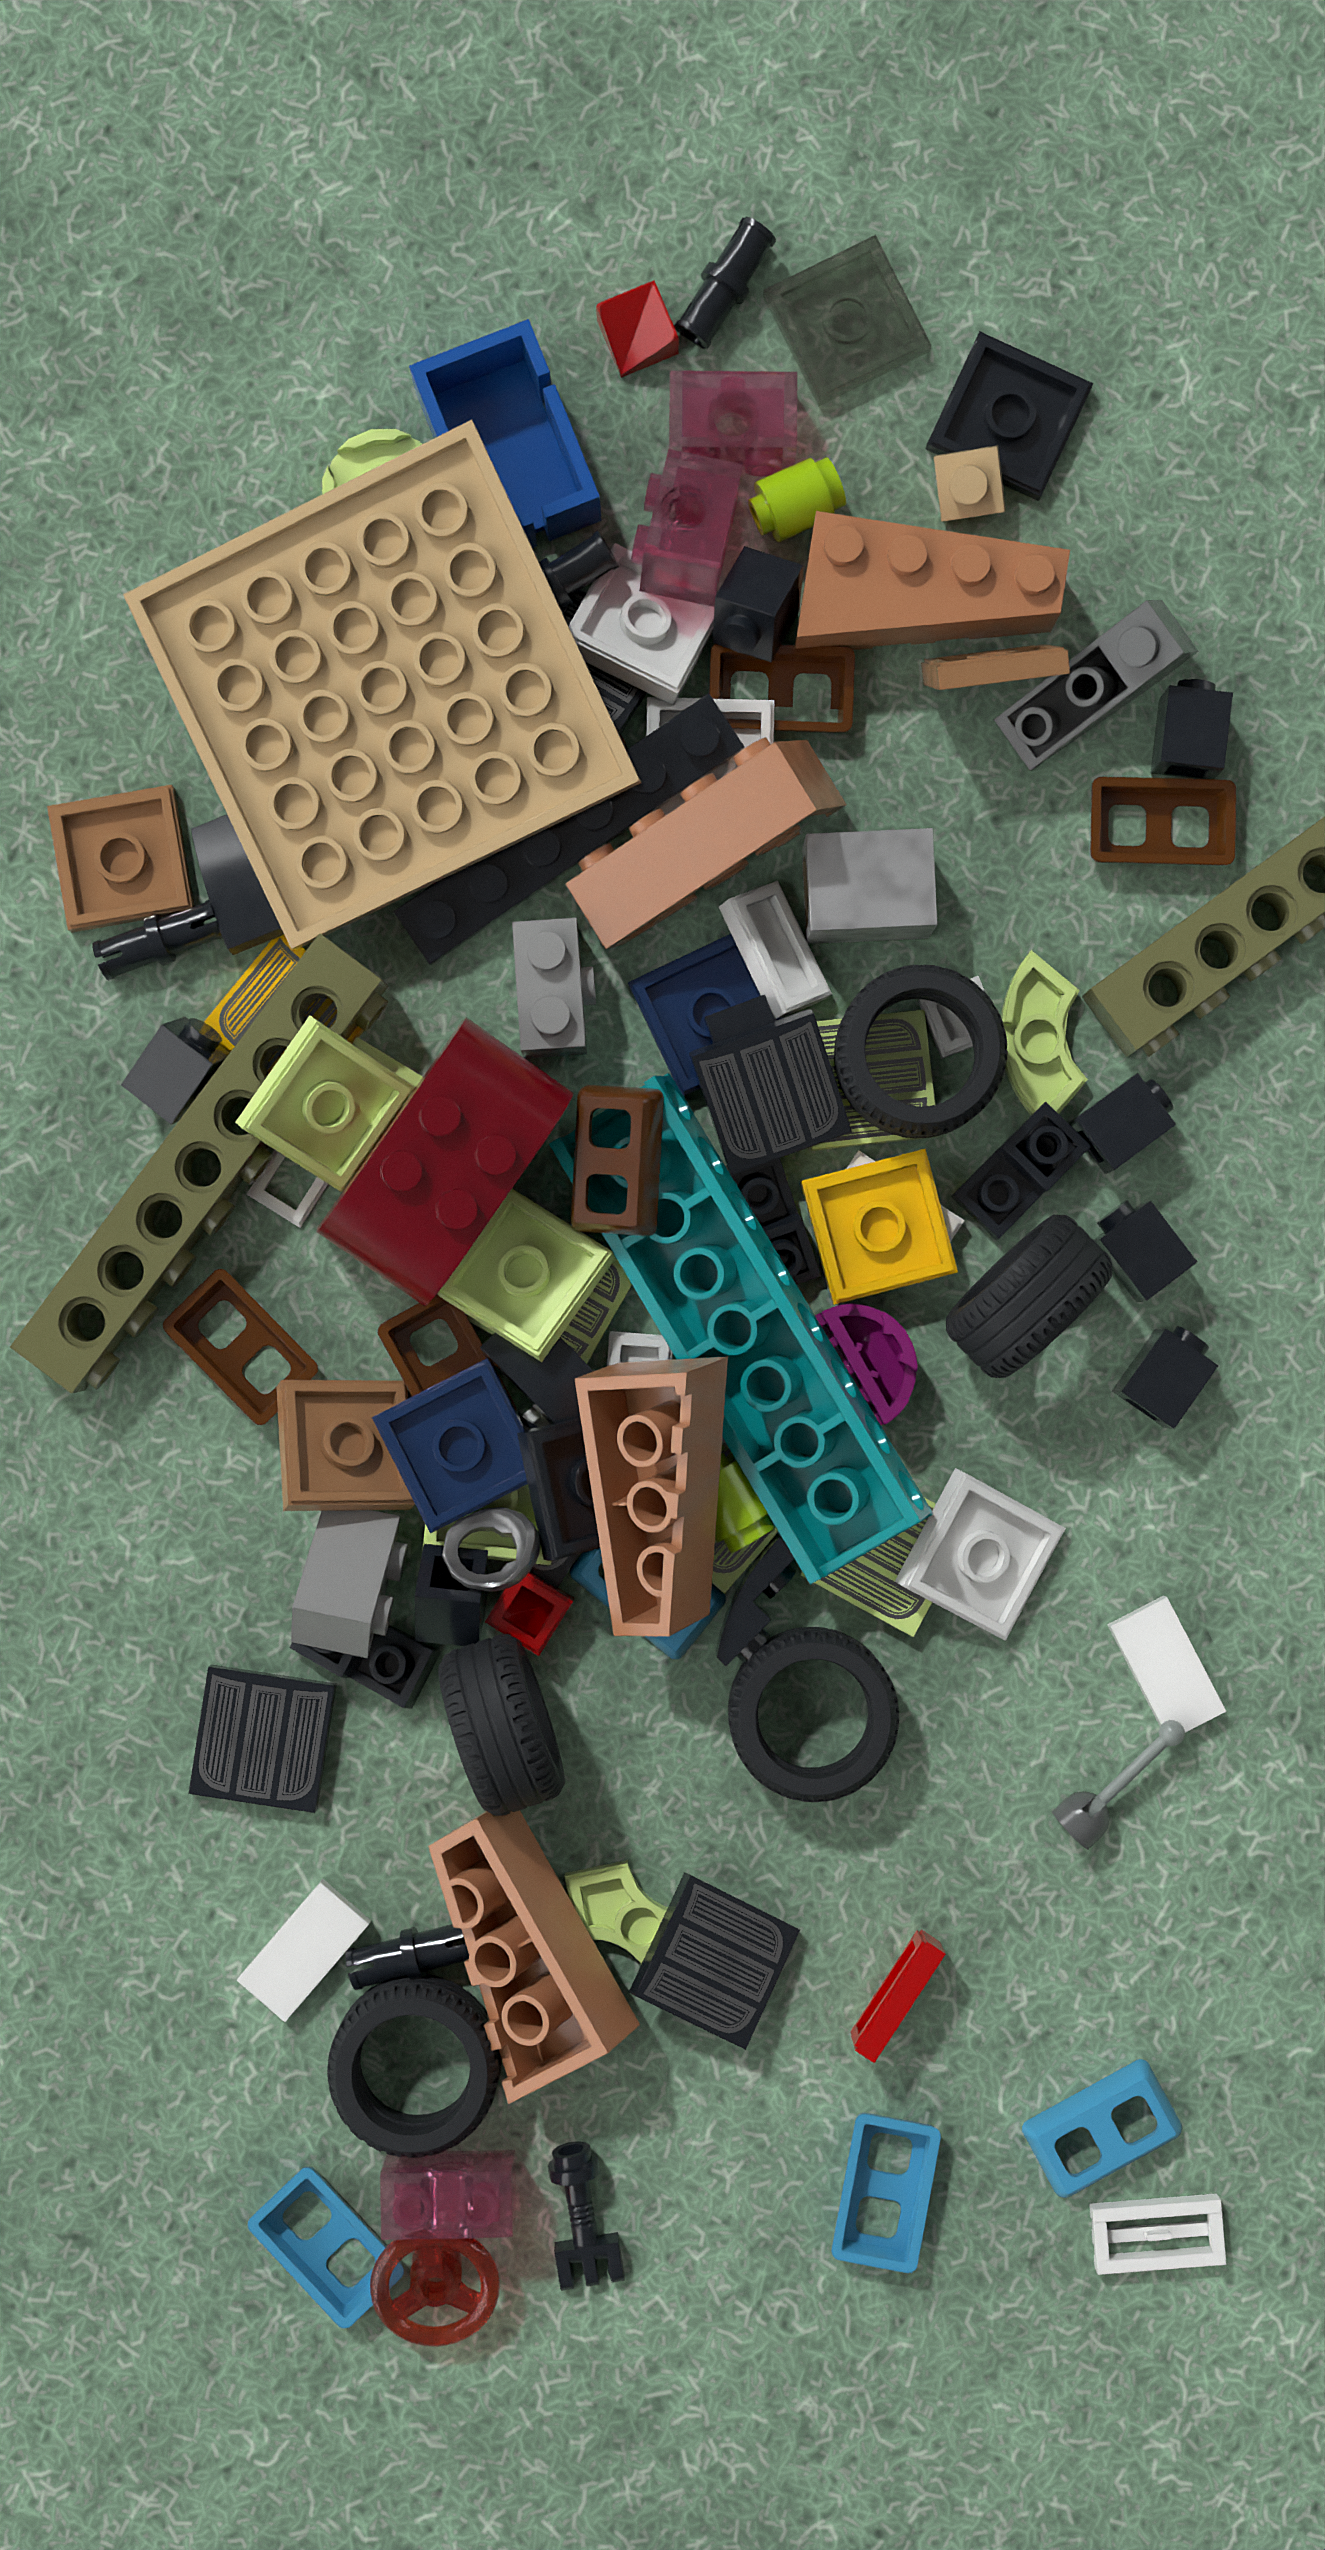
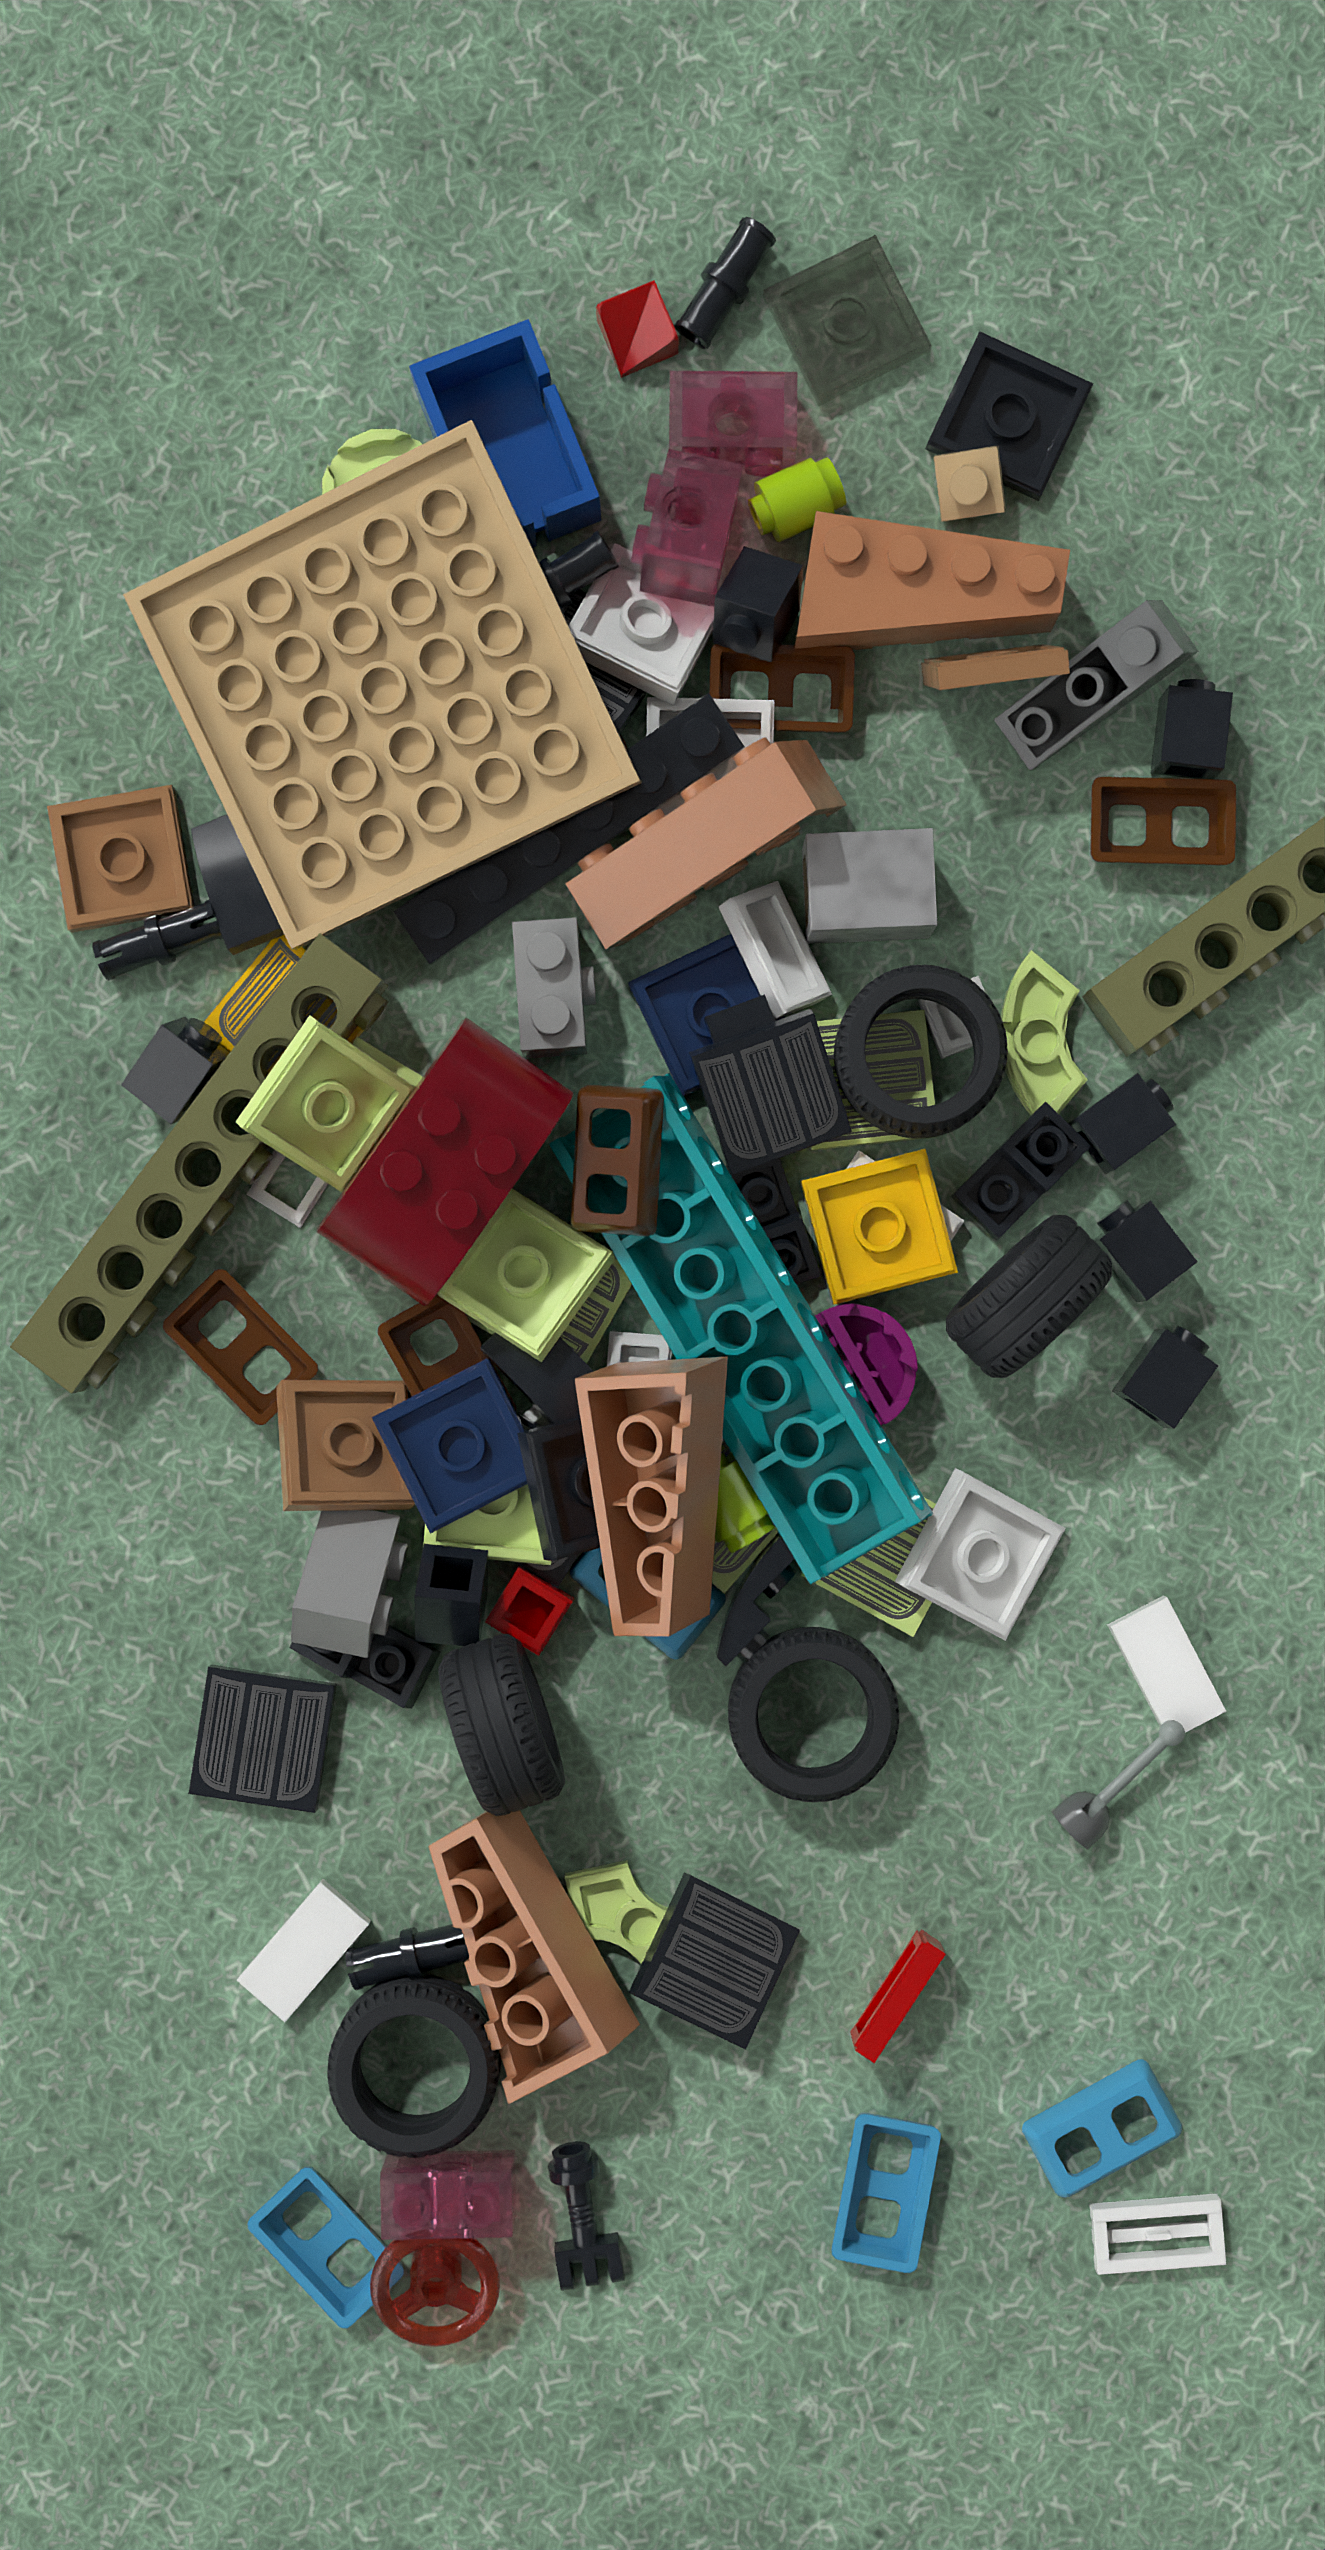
(506, 1524): flat silver piece -> none

